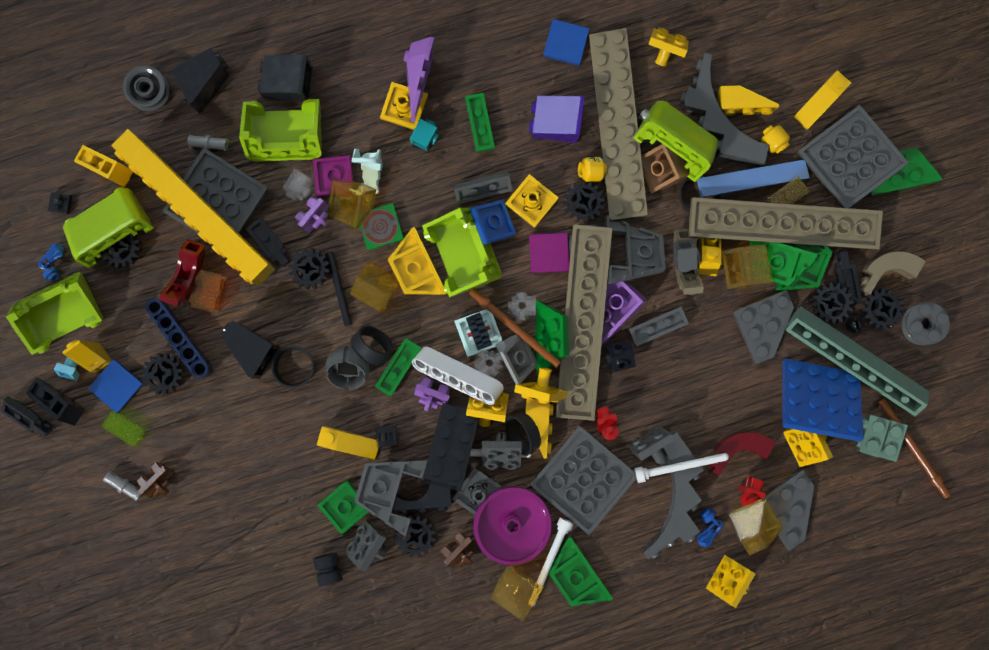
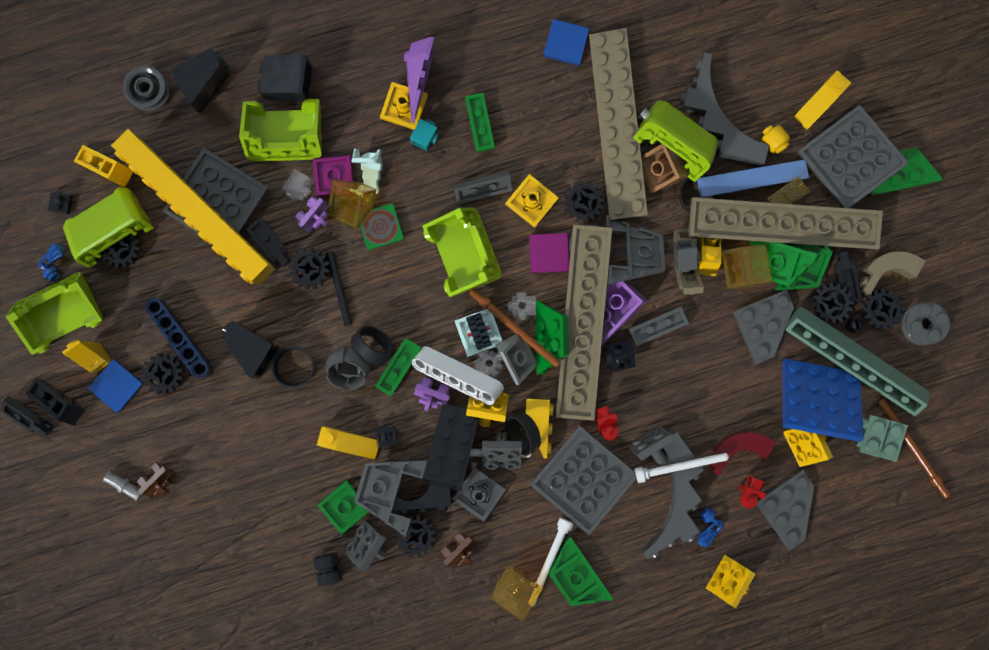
(67, 370): medium azure tile -> none
(123, 428): clear neon green plate -> none
(183, 281): dark red arch -> none
(208, 142): light grey pin -> none
(208, 291): clear orange brick -> none
(374, 287): clear yellow slope -> none
(414, 267): yellow wing -> none
(493, 221): blue tile -> none
(512, 525): magenta dish -> none
(540, 389): yellow plate -> none
(557, 118): slope -> none
(592, 169): yellow head -> none
(668, 44): yellow plate -> none
(741, 100): yellow slope -> none
(756, 525): clear yellow slope -> none

